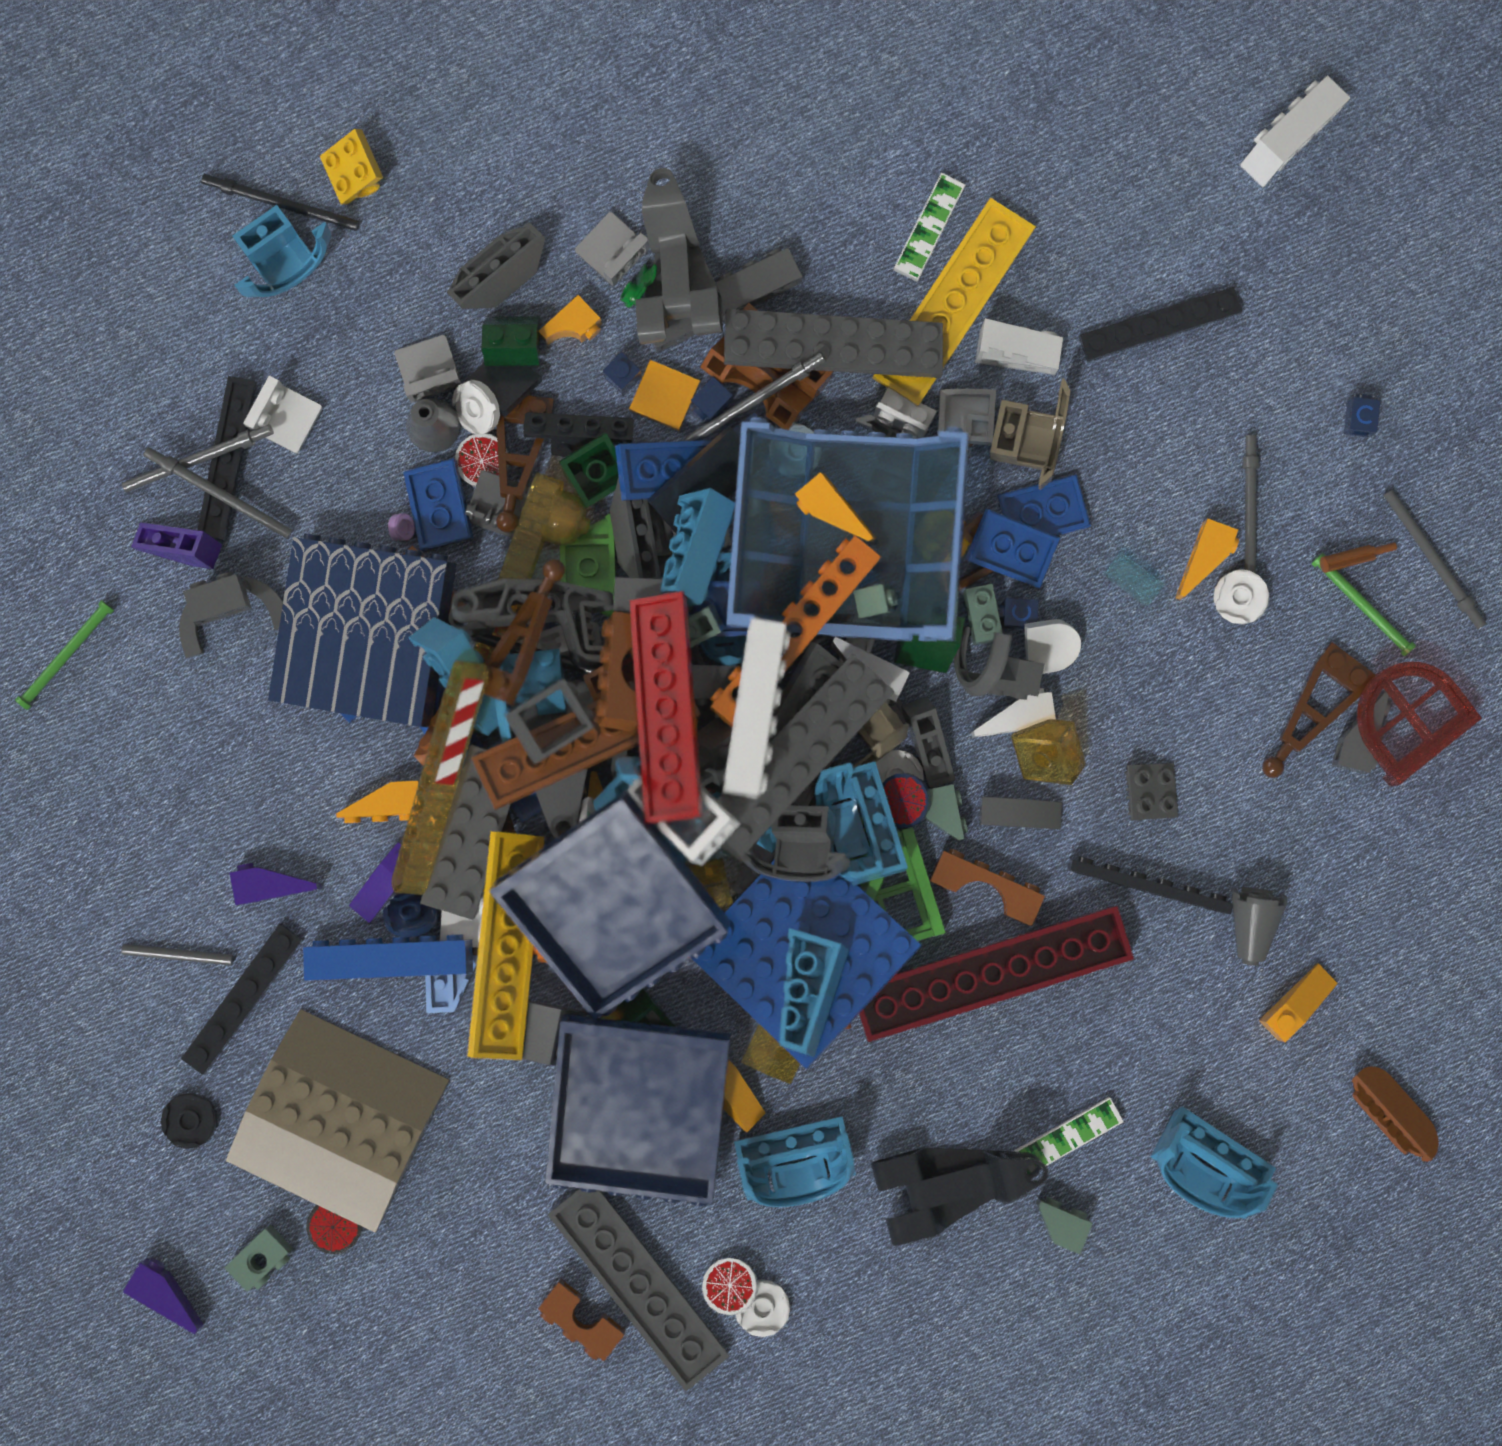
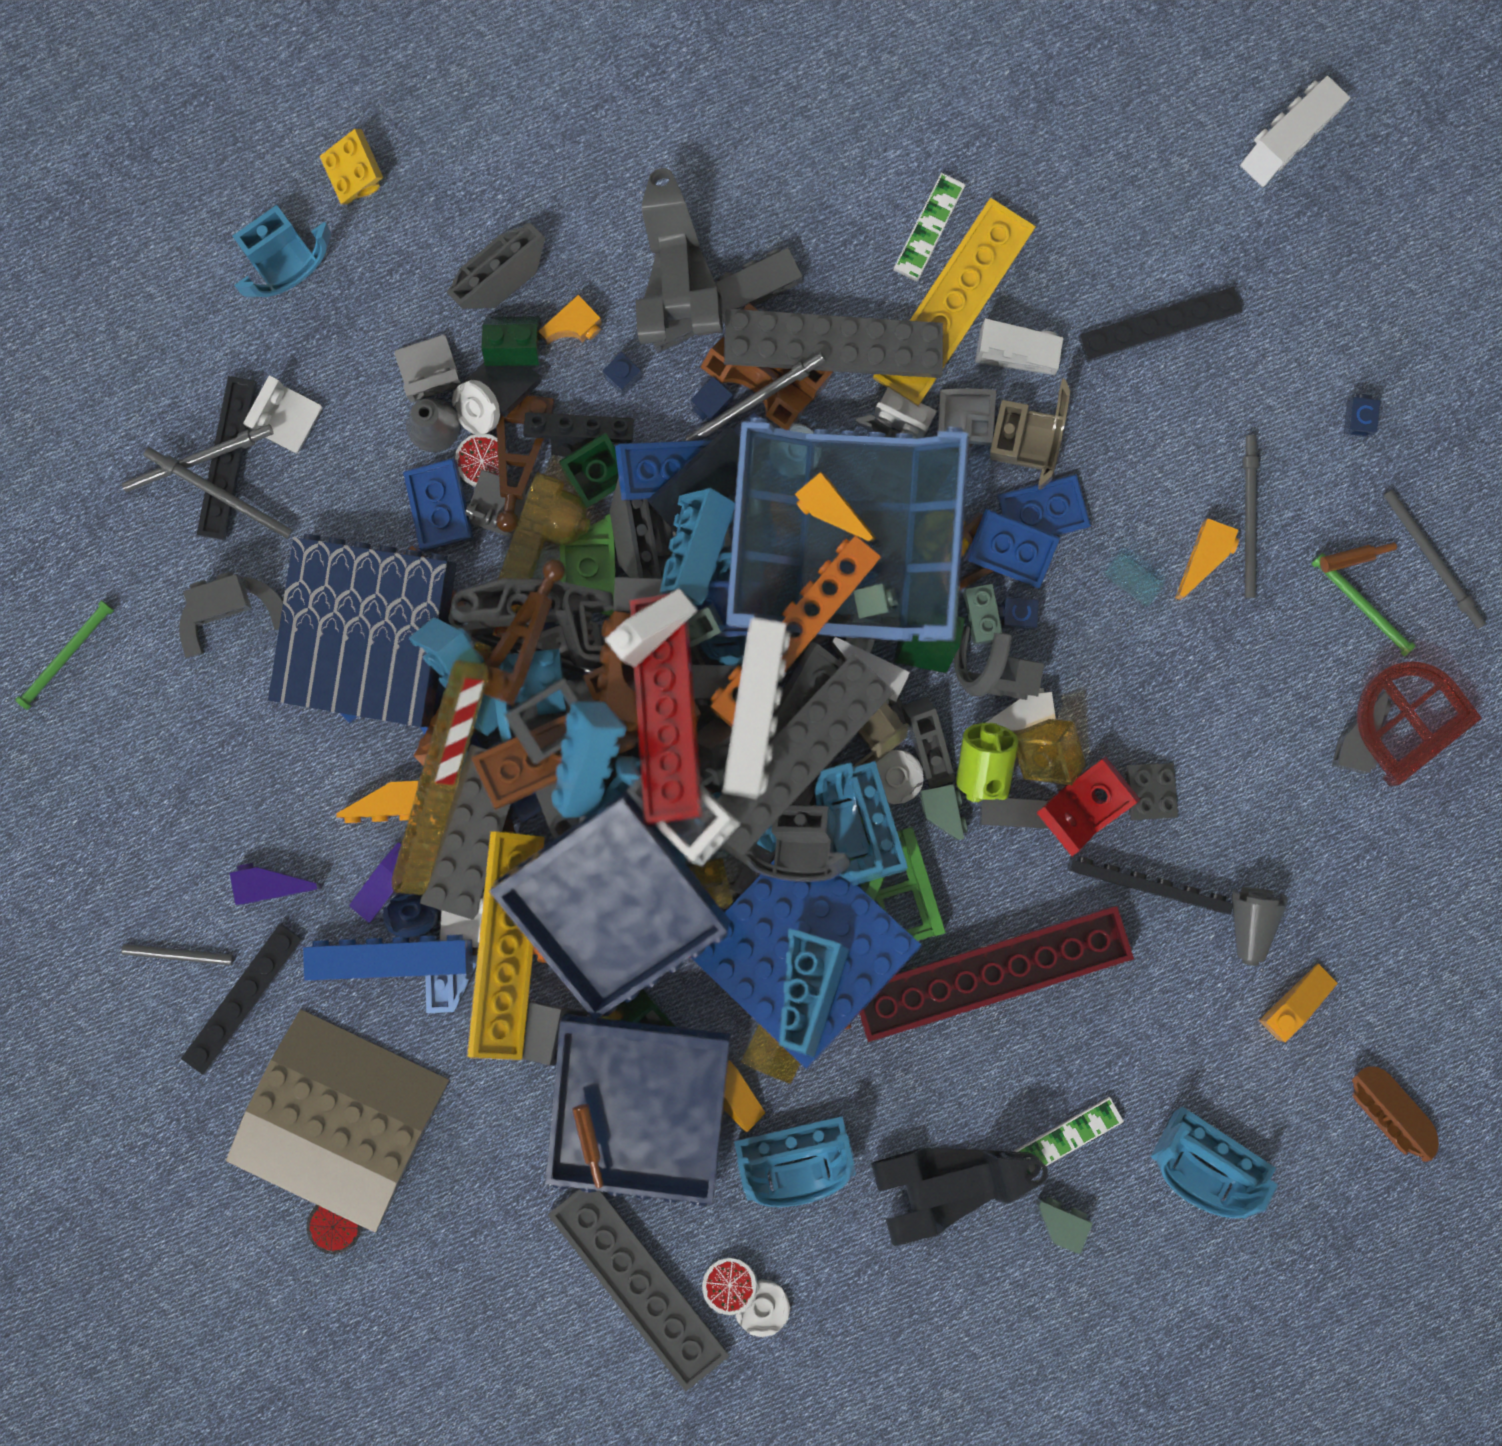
(161, 1293): dark purple slope -> none
(177, 544): dark purple slope -> none
(189, 1120): black tile -> none
(231, 187): black bar -> none
(244, 1267): sand green brick -> none
(401, 527): lavender tile -> none
(586, 758): none -> dark azure wedge
(588, 1141): none -> dark orange axle
(597, 1338): dark orange arch -> none
(612, 248): light grey bracket -> none
(637, 289): green plate -> none
(650, 627): none -> white slope
(664, 395): light orange tile -> none
(907, 799): tile -> none
(987, 762): none -> lime cylinder
(1018, 901): dark orange arch -> none
(1052, 643): white tile -> none
(1078, 814): none -> red bracket
(1241, 597): white tile -> none
(1344, 671): reddish brown plate -> none

